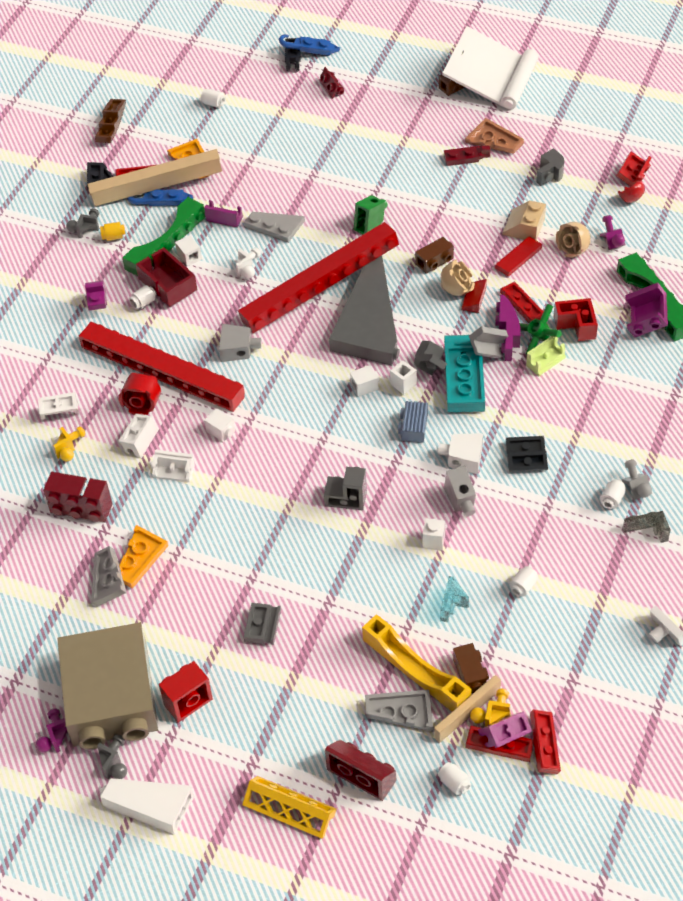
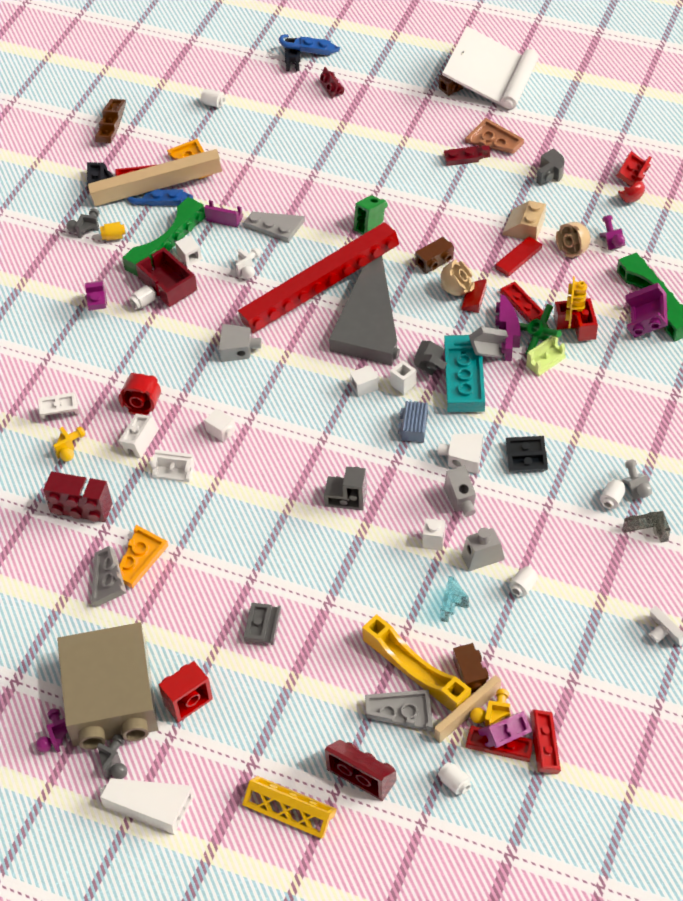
(163, 366): red brick -> none
(482, 549): none -> light grey torso
(577, 299): none -> yellow hinge

